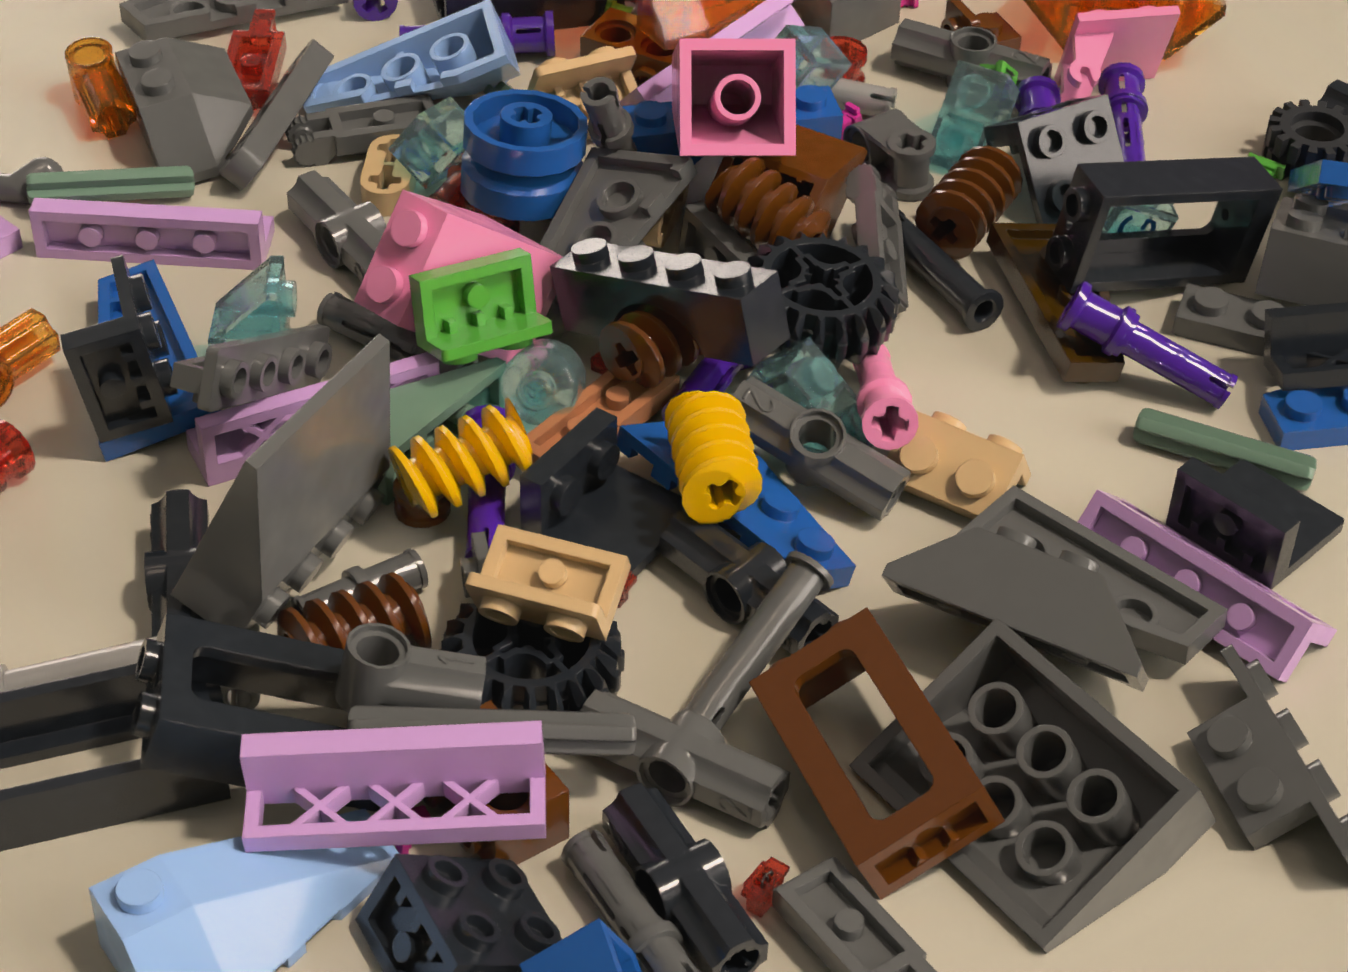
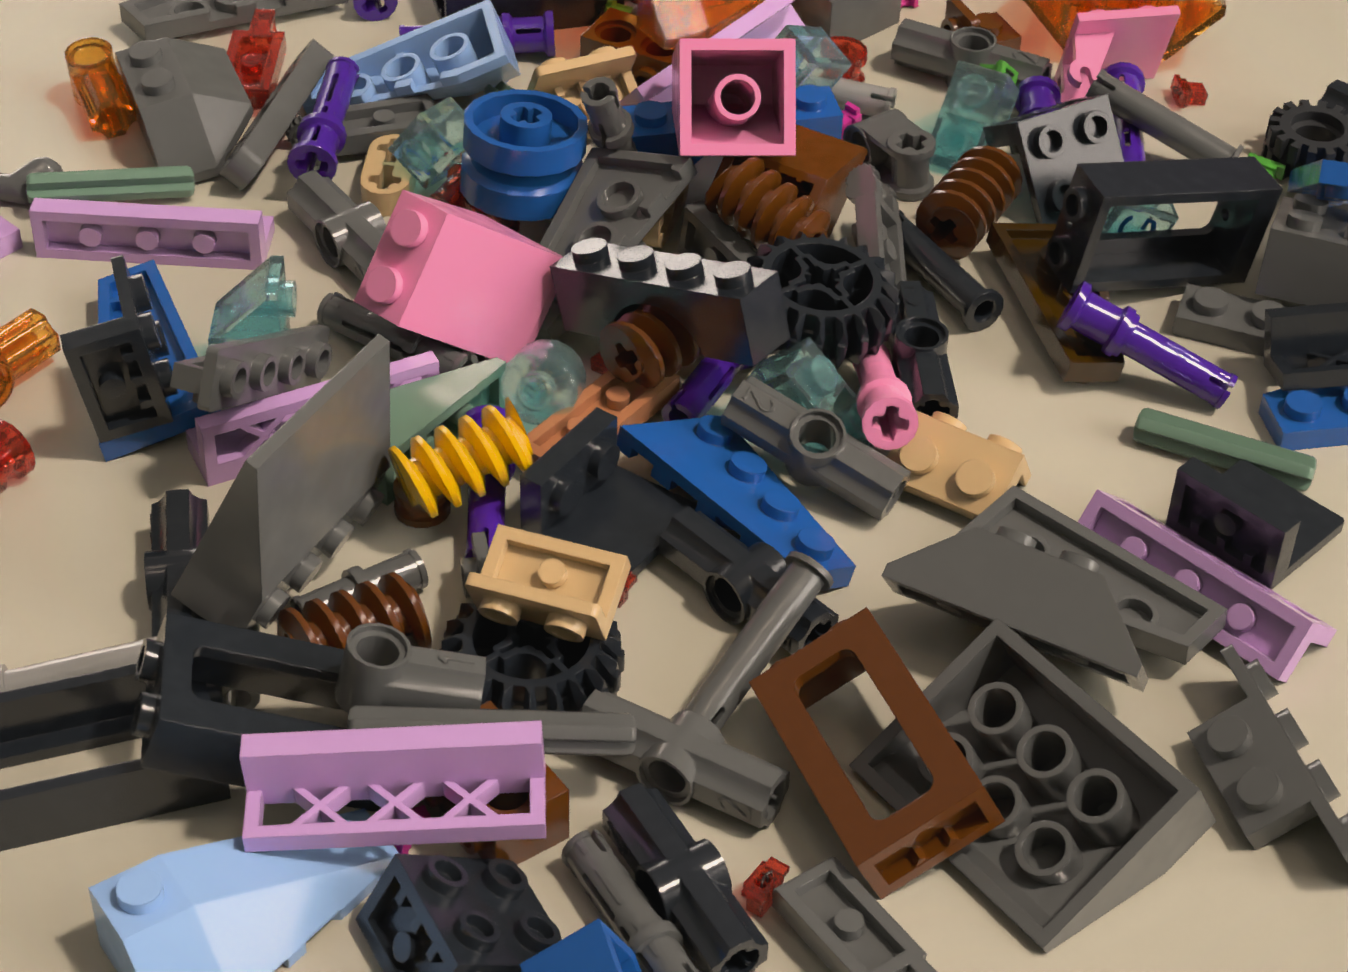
(322, 132): none -> dark purple pin
(477, 307): bright green bracket -> none
(712, 455): yellow piece -> none
(920, 351): none -> black piece
(1160, 121): none -> dark grey pin
(1187, 92): none -> clear red piece

